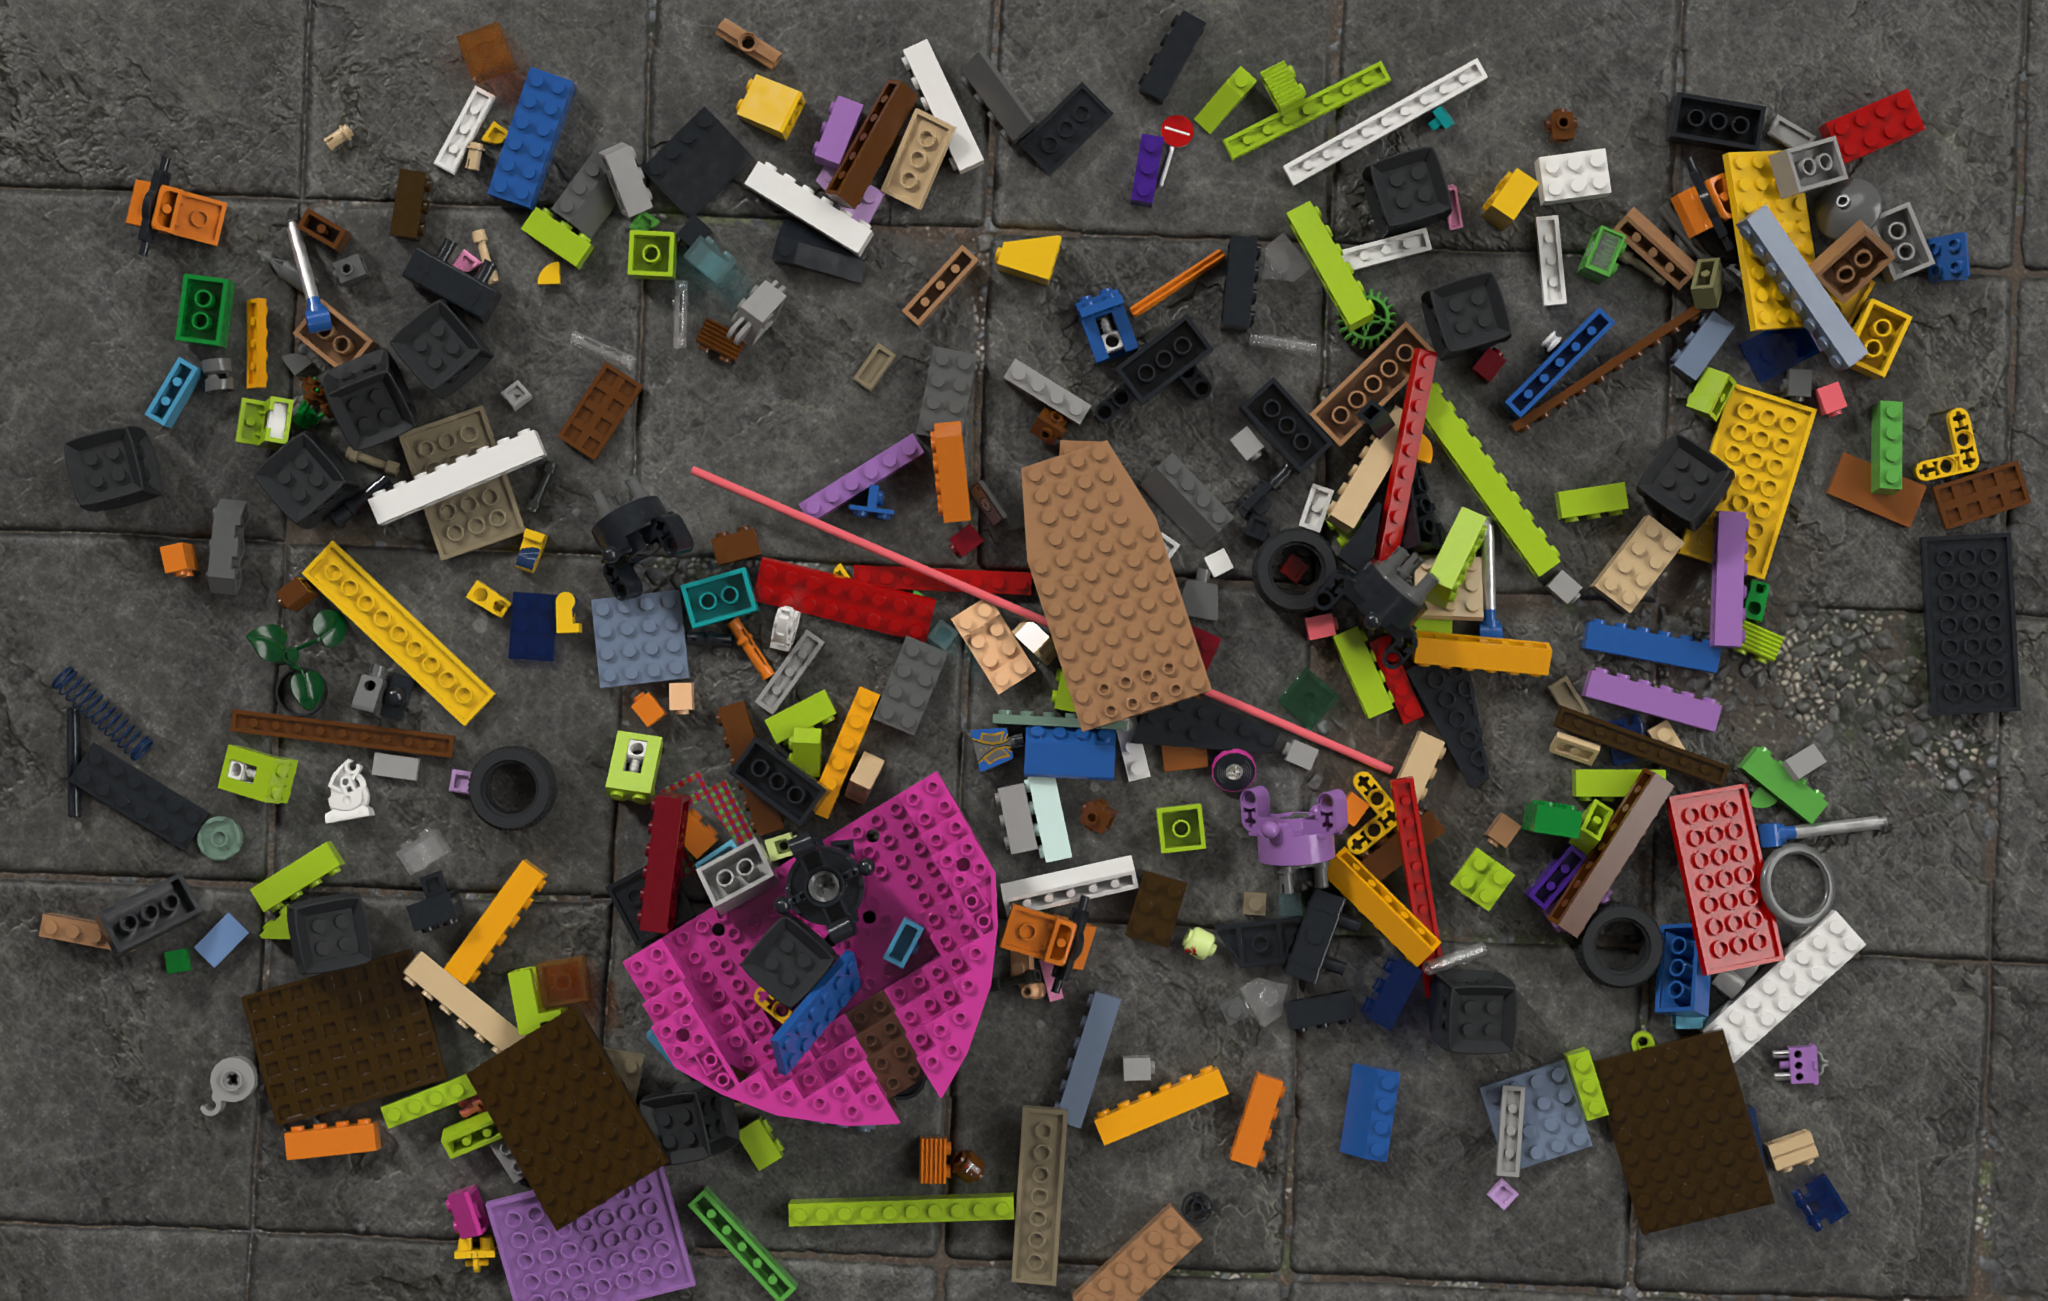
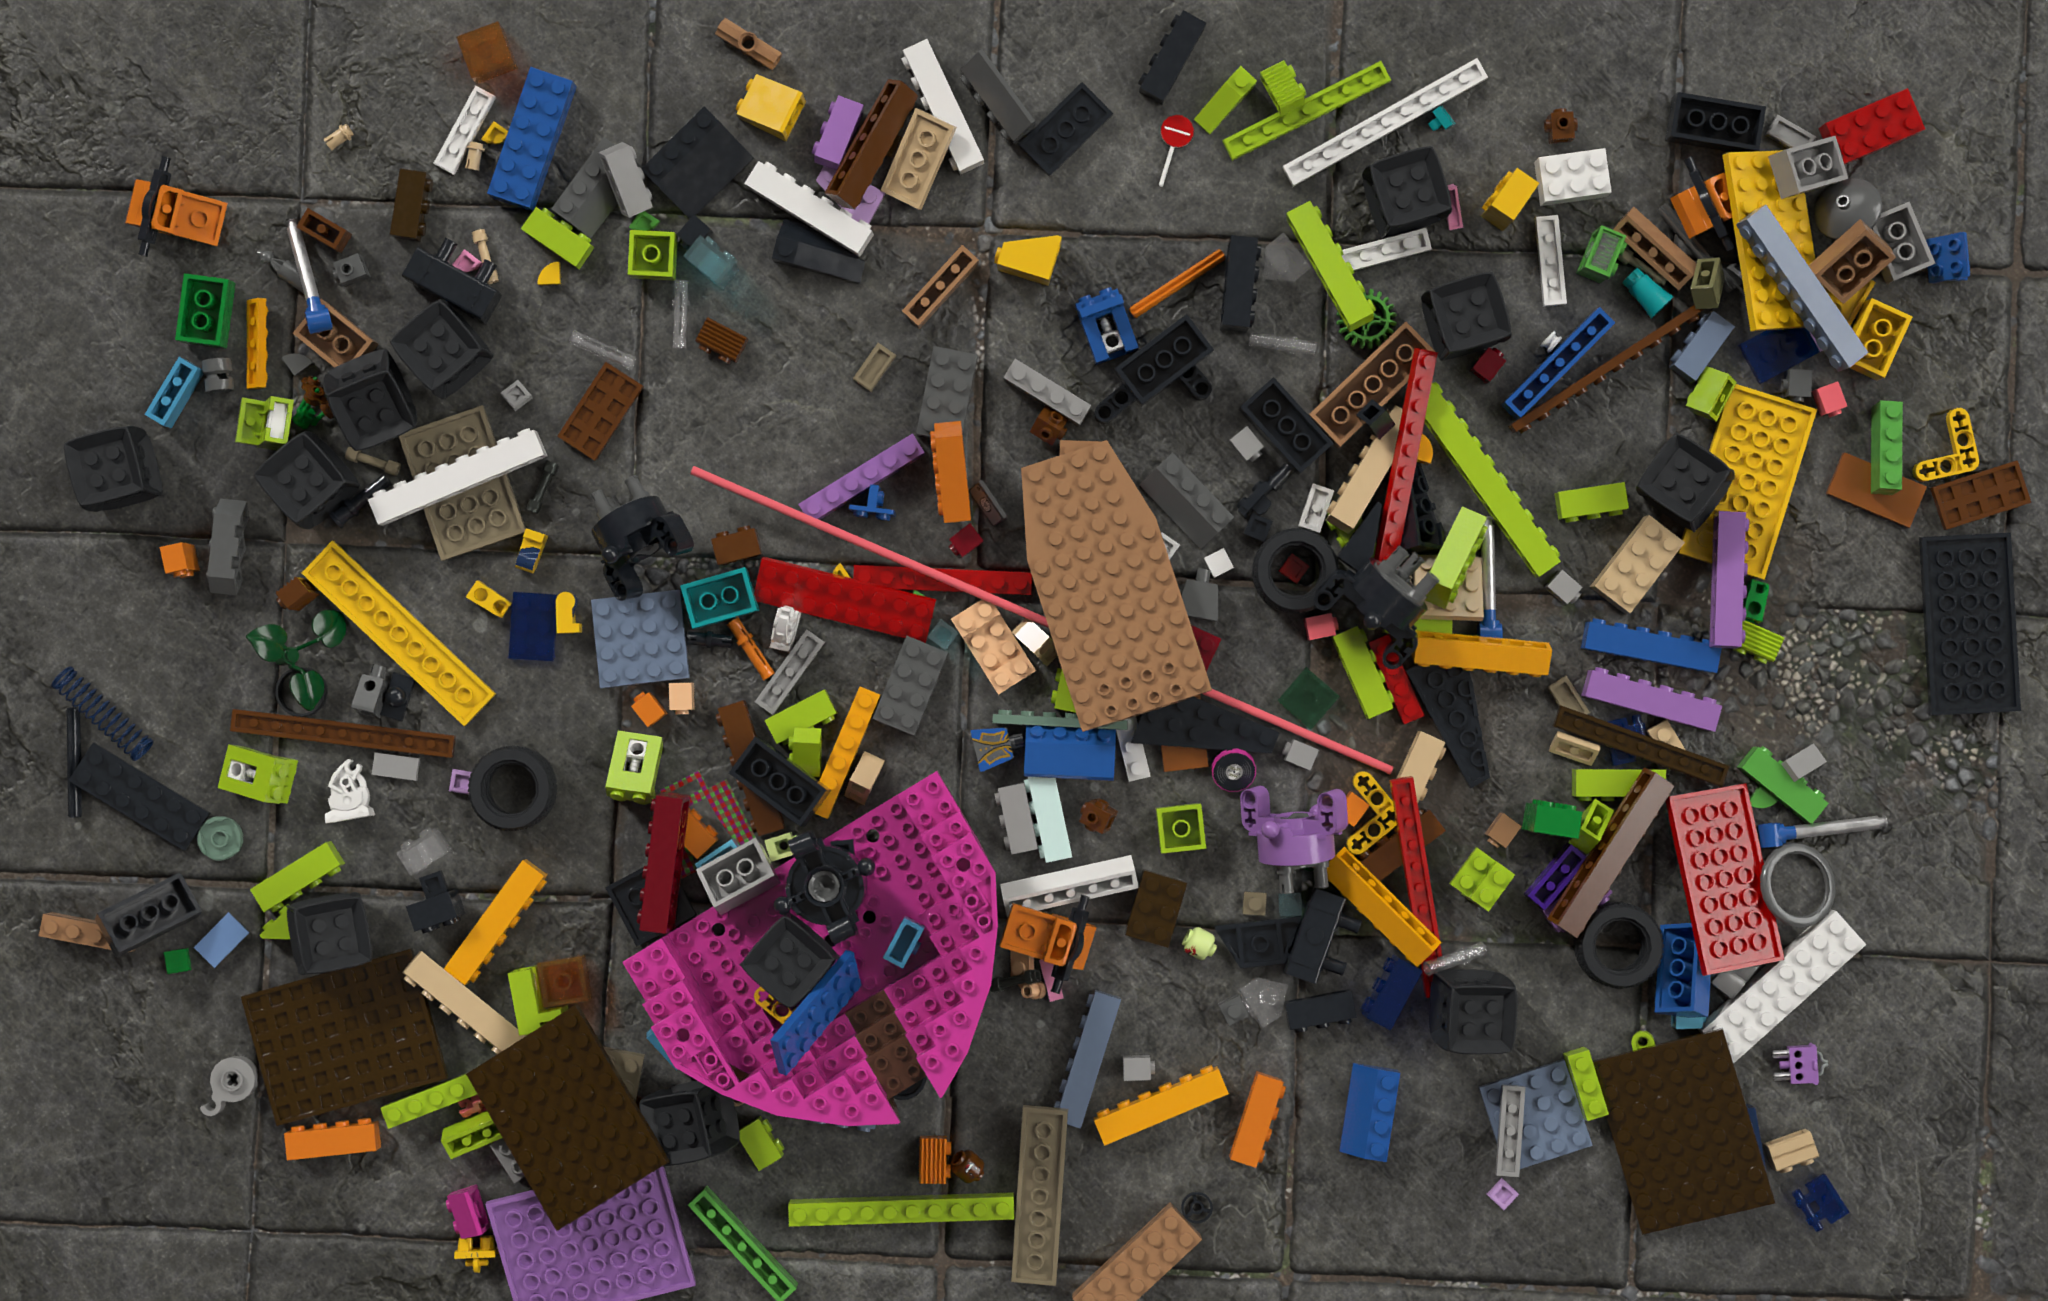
(757, 313): light grey brick -> none
(1146, 170): dark purple brick -> none
(1647, 292): none -> teal plant

